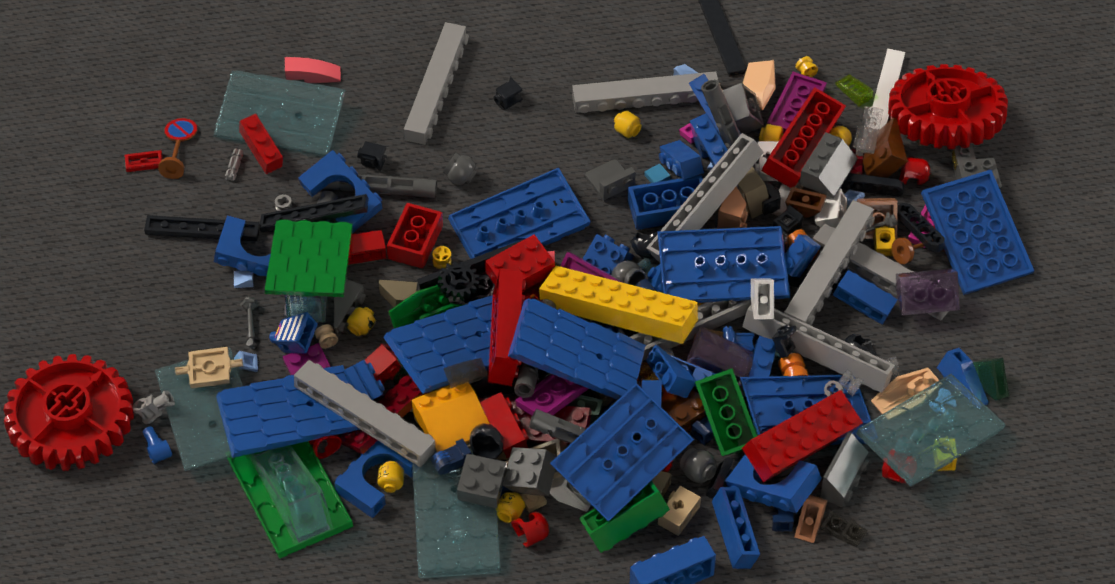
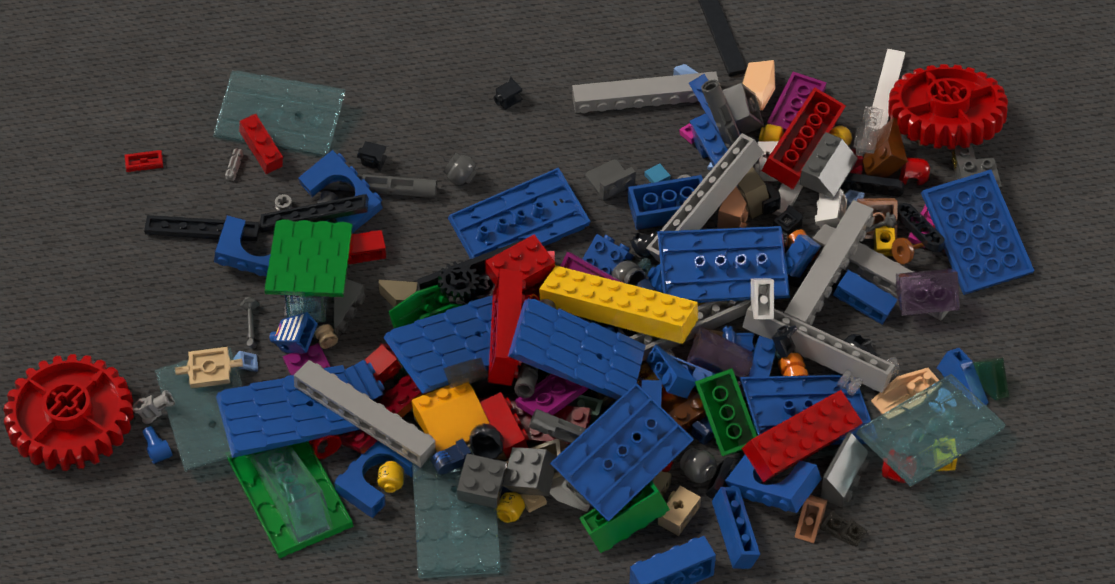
(178, 131): piece -> none
(243, 279): light blue slope -> none
(311, 70): coral slope -> none
(361, 321): yellow head -> none
(415, 235): red brick -> none
(435, 83): light grey brick -> none
(440, 253): yellow wheel -> none
(535, 529): red helmet -> none
(627, 124): yellow head -> none
(681, 159): blue brick -> none
(782, 521): dark blue leg -> none
(805, 201): reddish brown slope -> none
(806, 66): yellow wheel -> none
(830, 384): light grey bush -> none
(858, 99): clear neon green slope -> none

